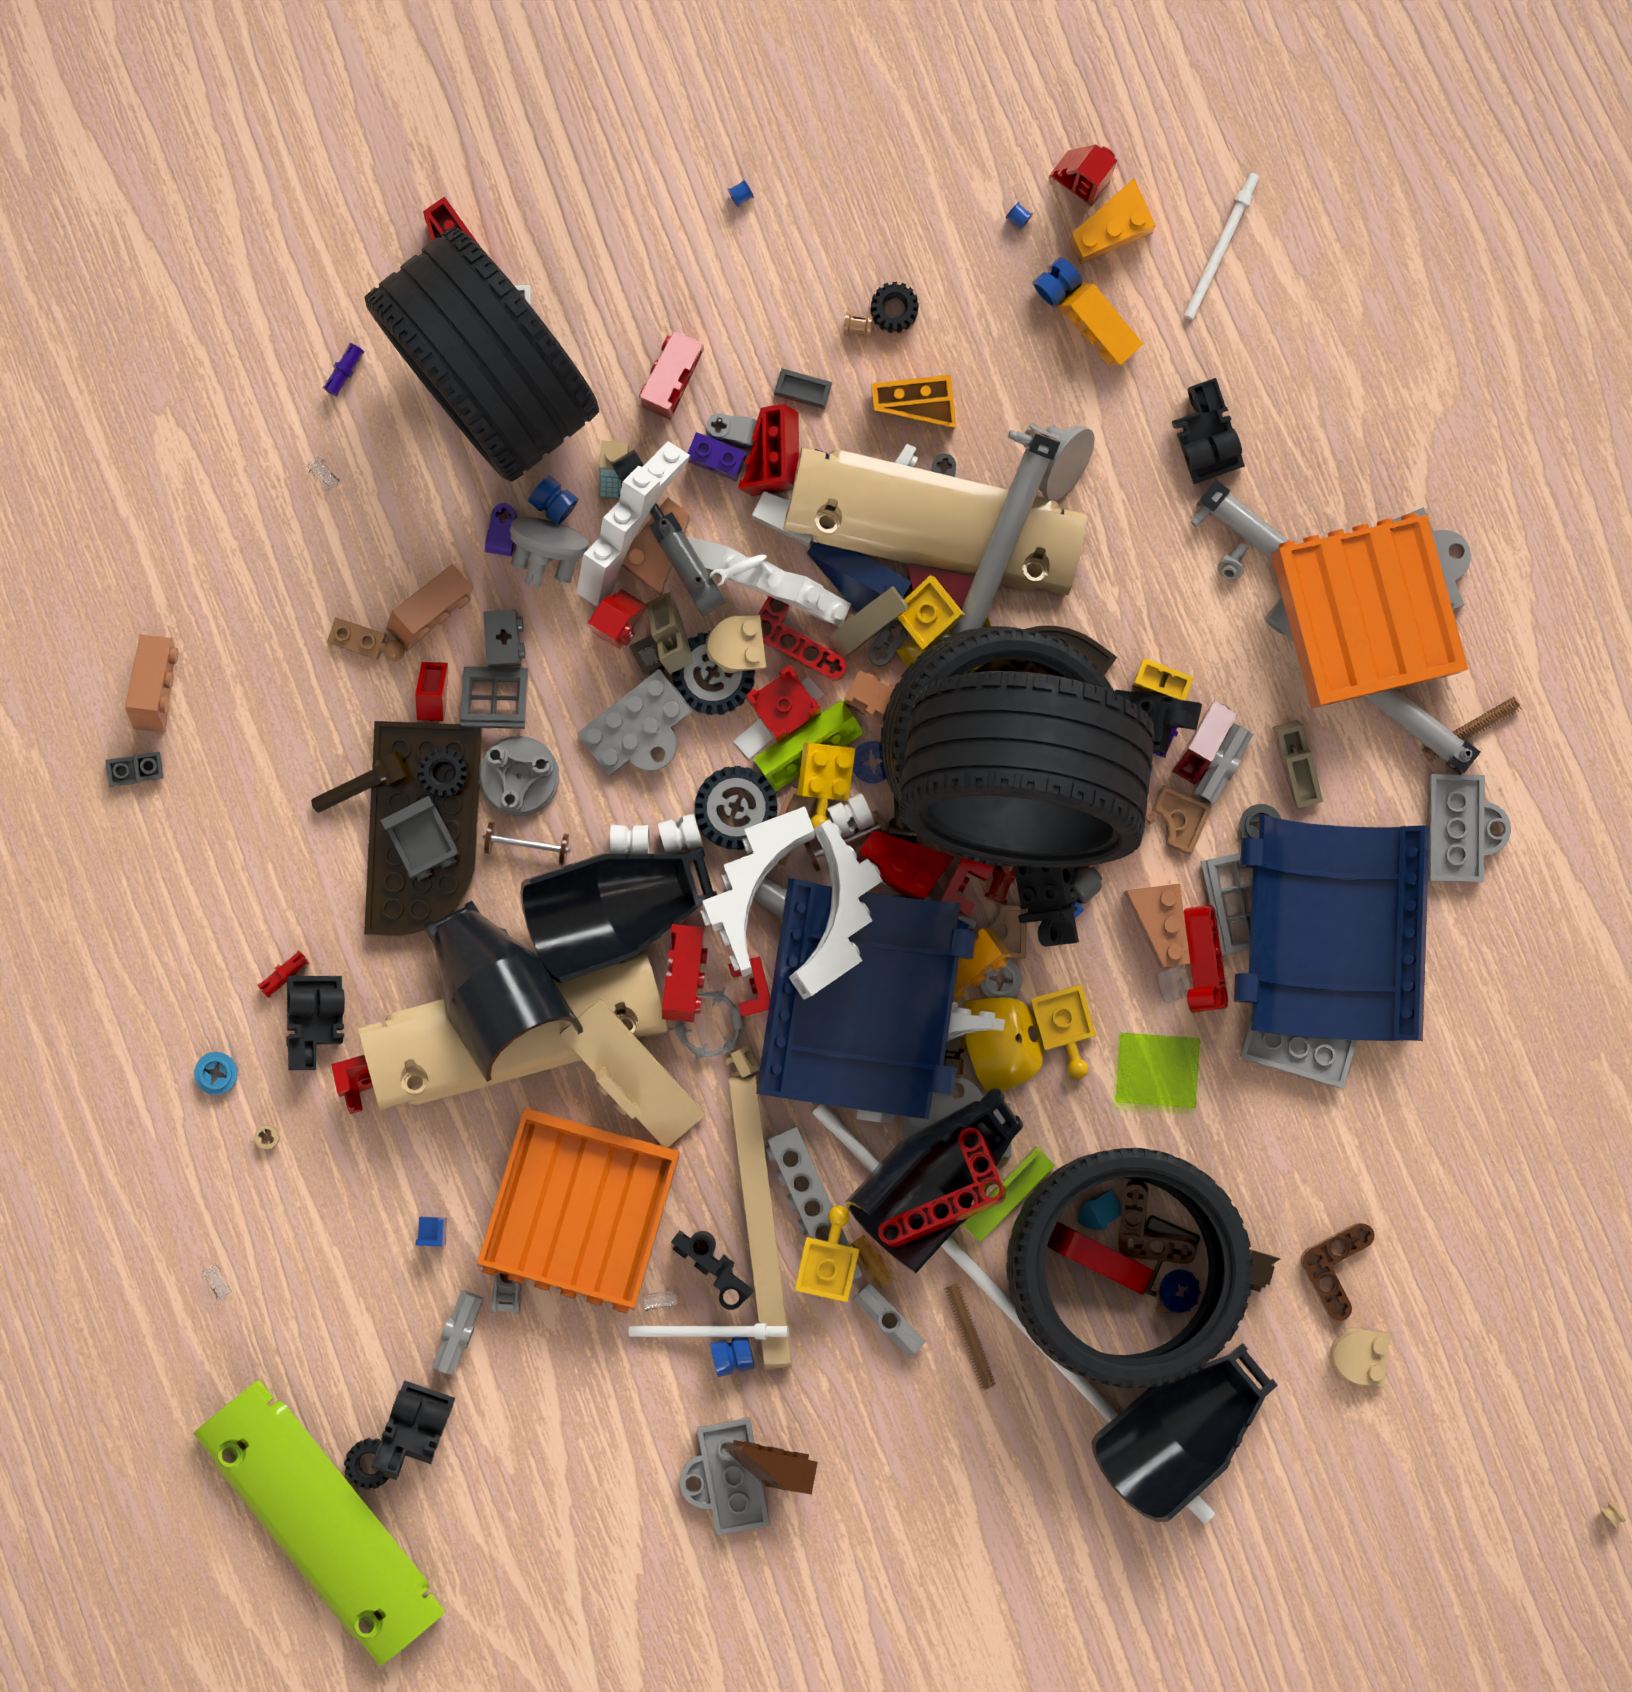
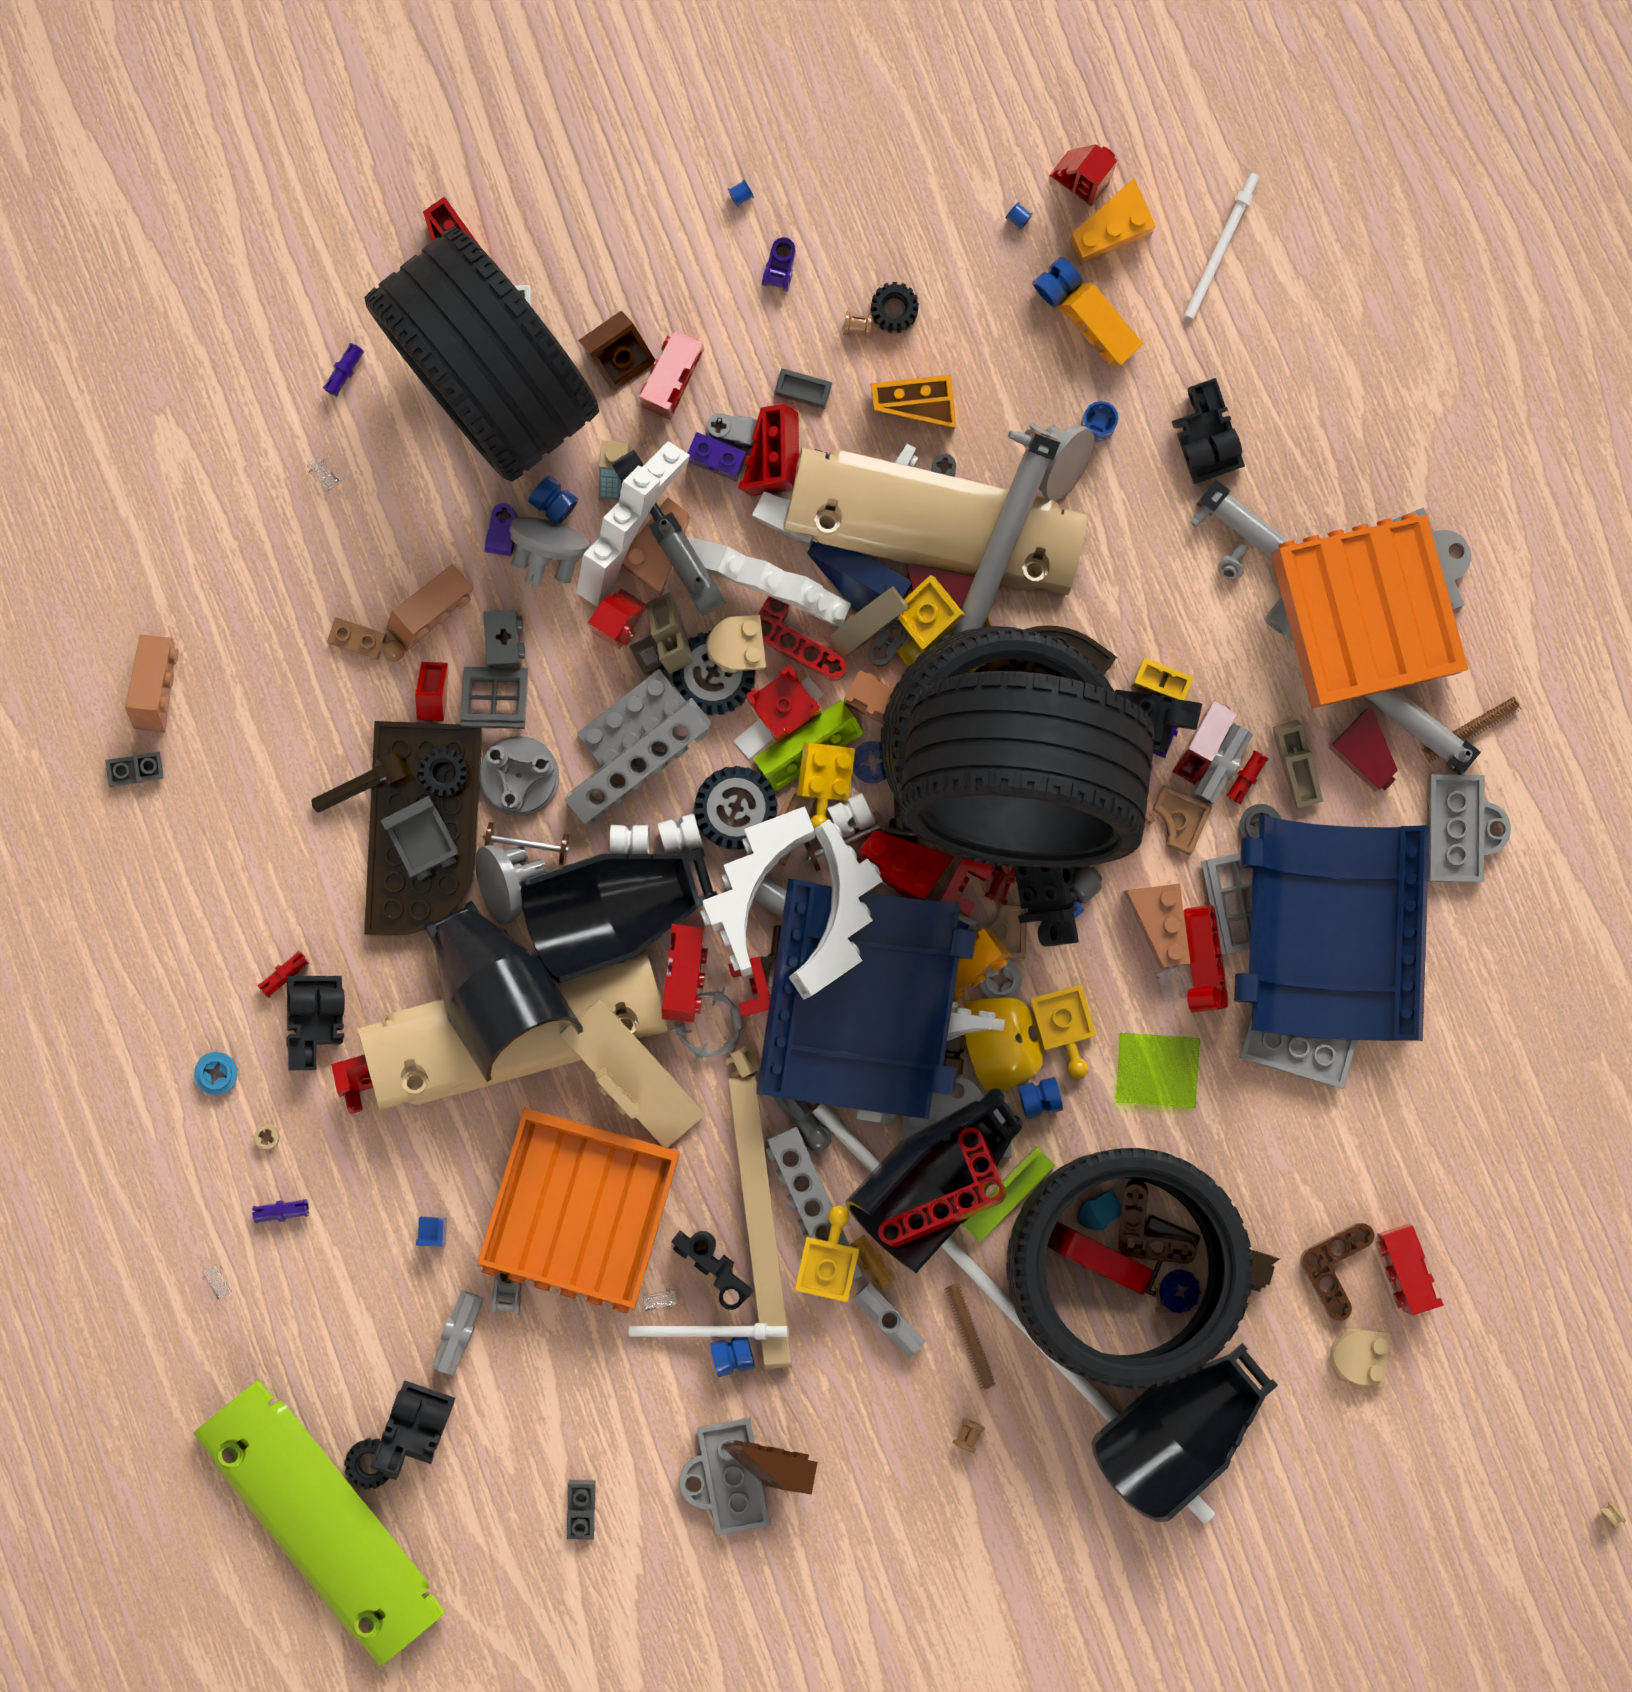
(280, 1211): none -> dark purple pin
(501, 879): none -> light grey piece
(581, 1509): none -> dark grey slope
(617, 350): none -> reddish brown slope
(687, 715): none -> light grey brick
(741, 567): white piece -> none
(774, 948): none -> dark brown bar
(780, 269): none -> dark purple piece
(799, 1113): none -> dark grey piece
(975, 1428): none -> medium nougat bush
(1040, 1098): none -> blue wheel
(1101, 419): none -> blue wheel
(1247, 777): none -> red pin
(1366, 751): none -> dark red slope
(1408, 1270): none -> red wedge

